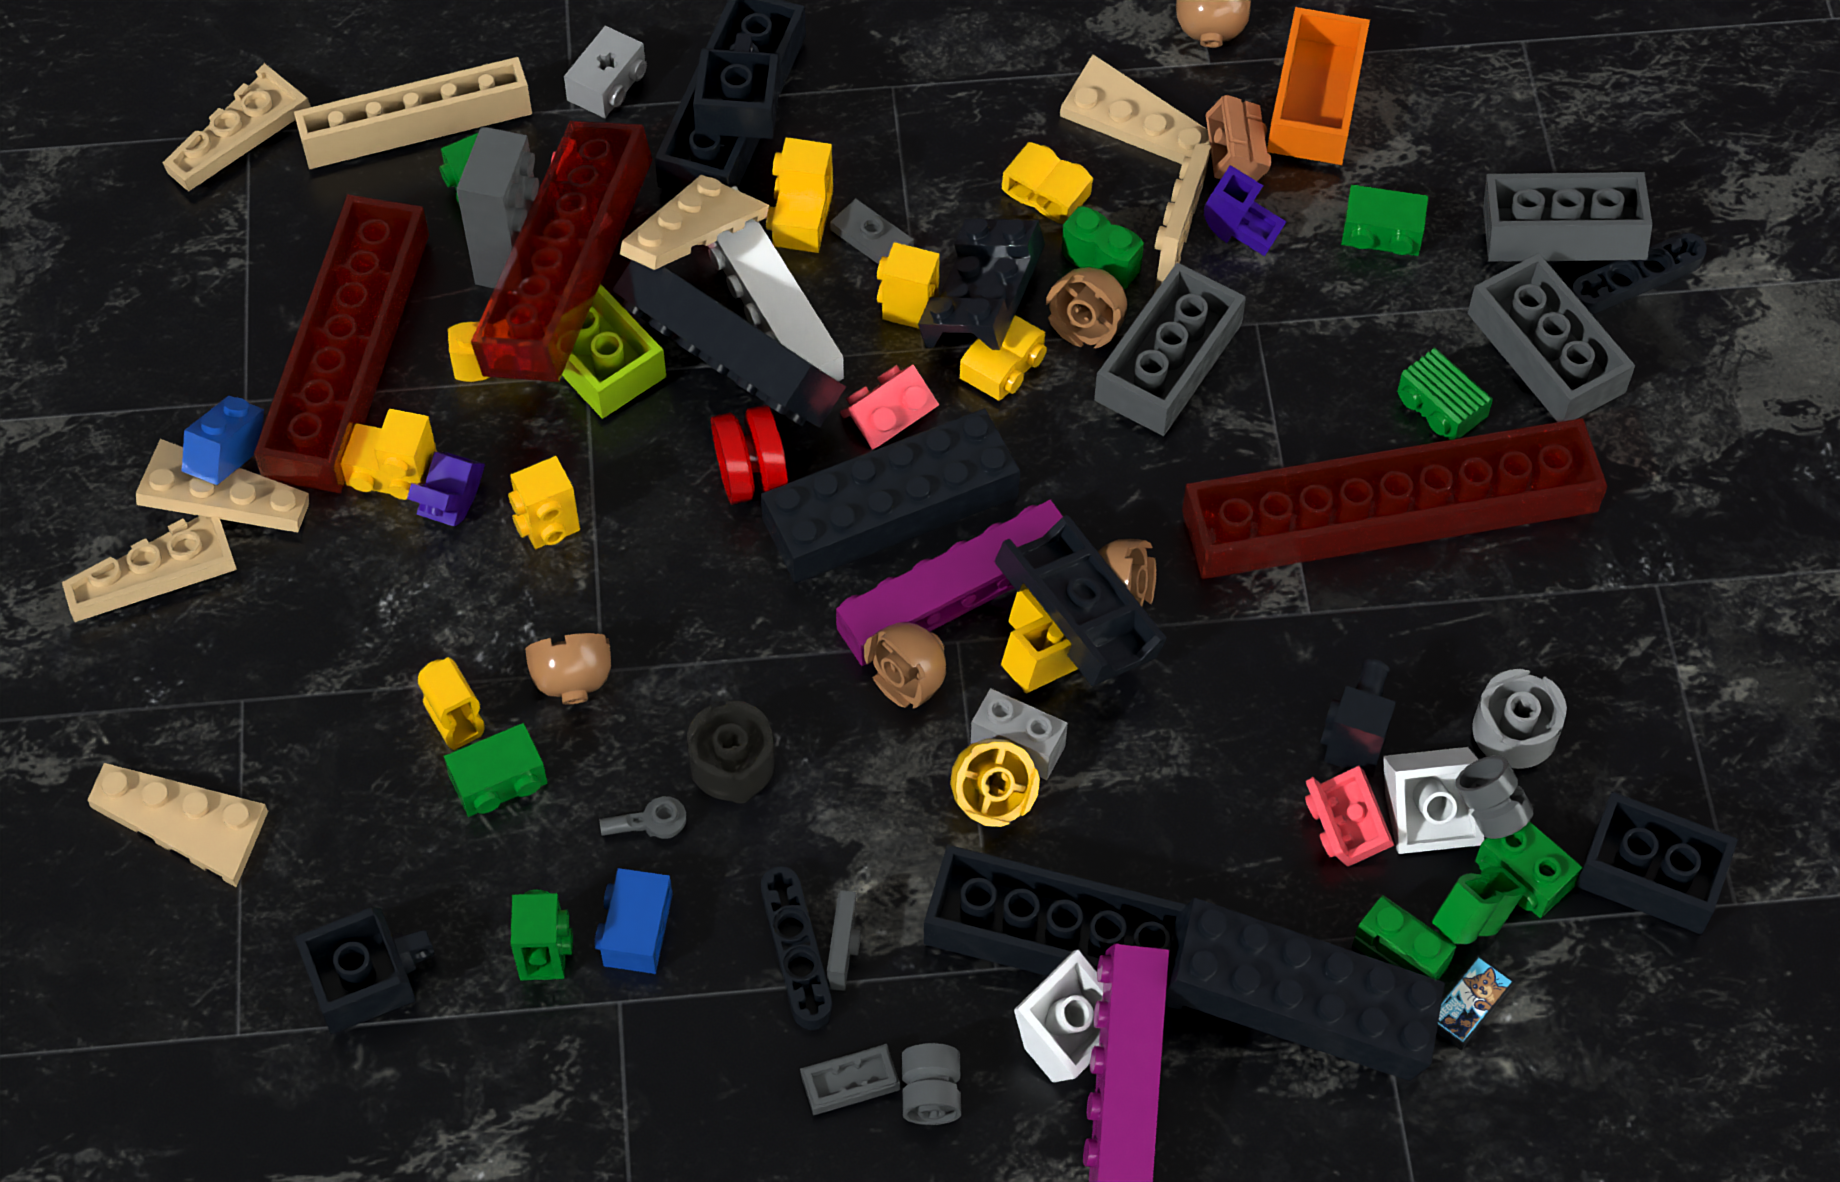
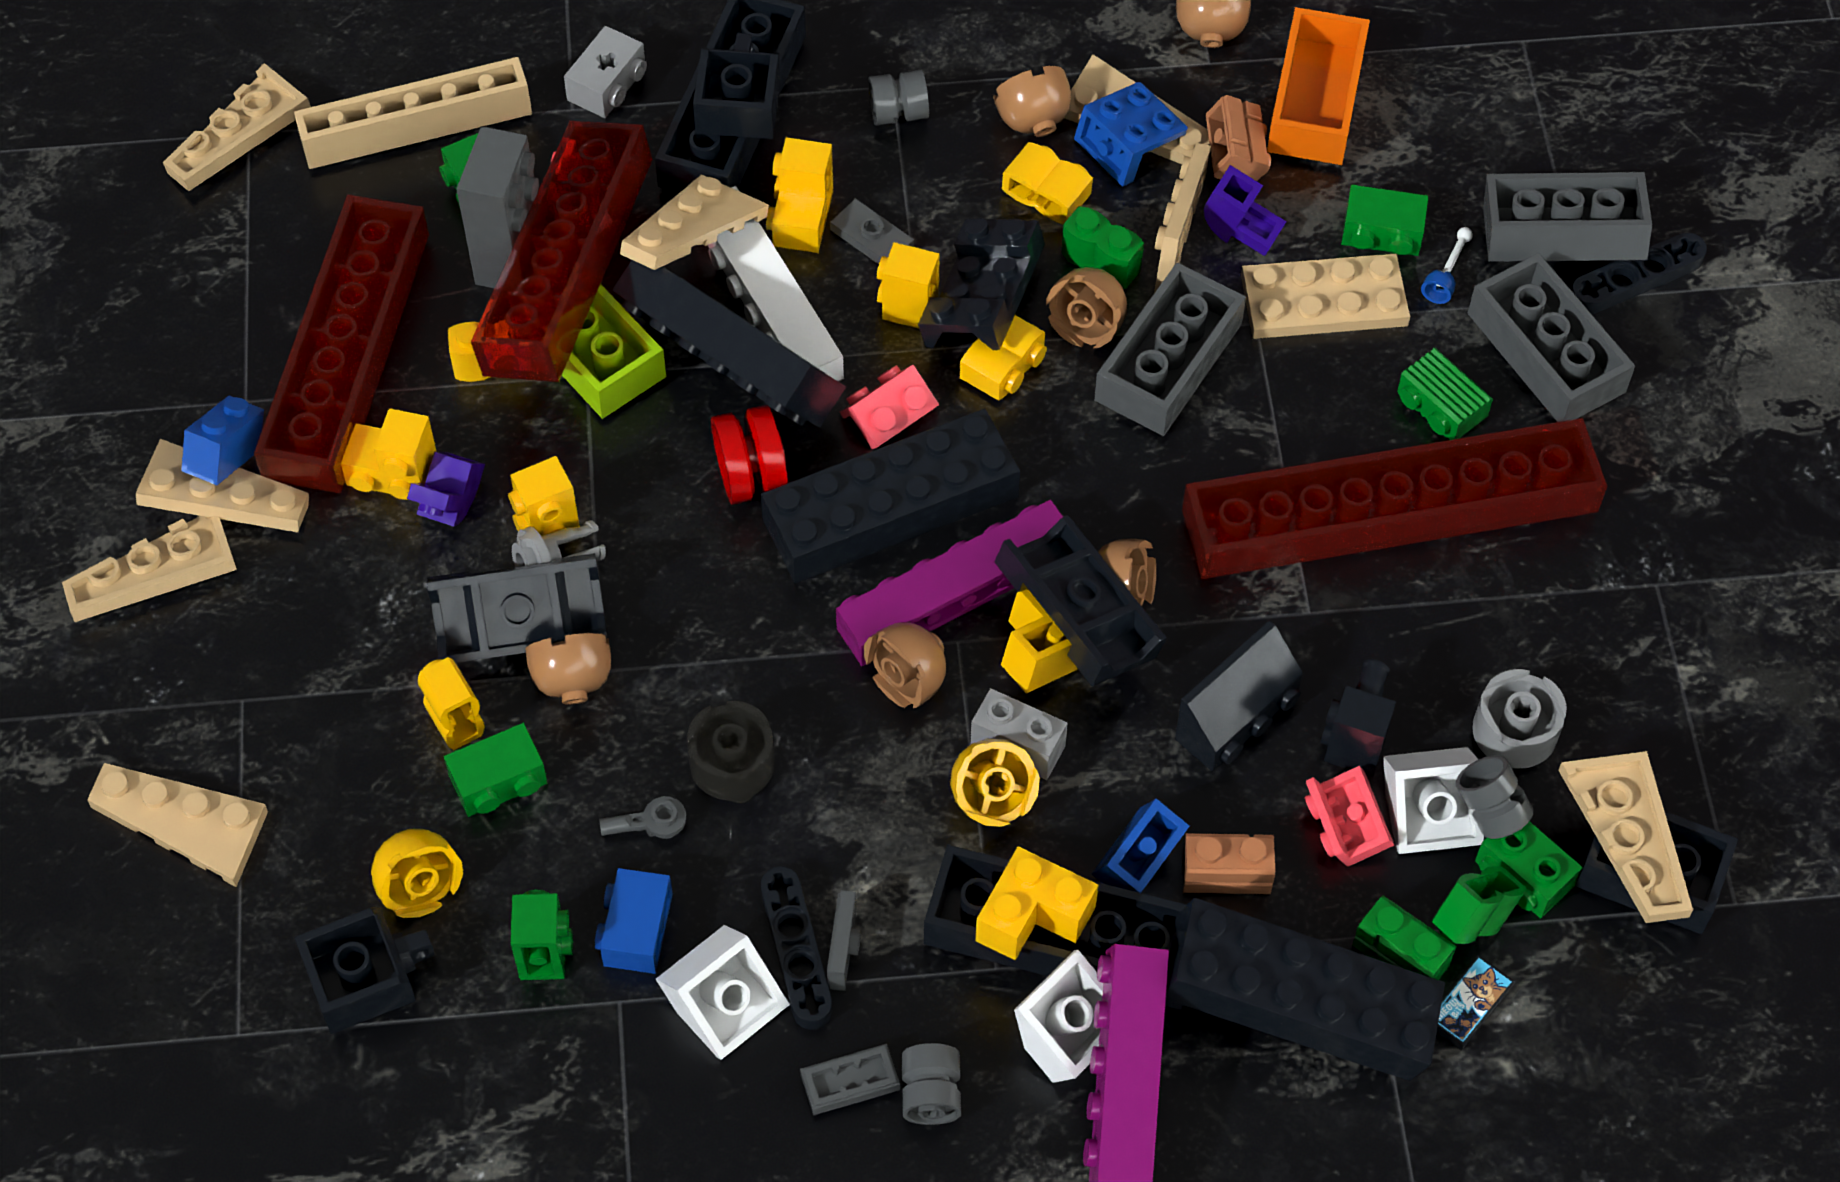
(415, 872): none -> yellow cylinder
(514, 607): none -> black piece
(537, 549): none -> light grey piece
(723, 990): none -> white slope
(898, 97): none -> dark grey wheel
(1030, 895): none -> yellow brick
(1034, 102): none -> medium nougat cylinder
(1125, 127): none -> blue bracket
(1141, 847): none -> blue brick
(1228, 863): none -> nougat brick
(1239, 698): none -> black slope
(1325, 296): none -> tan plate
(1438, 278): none -> blue hinge
(1631, 825): none -> tan wing

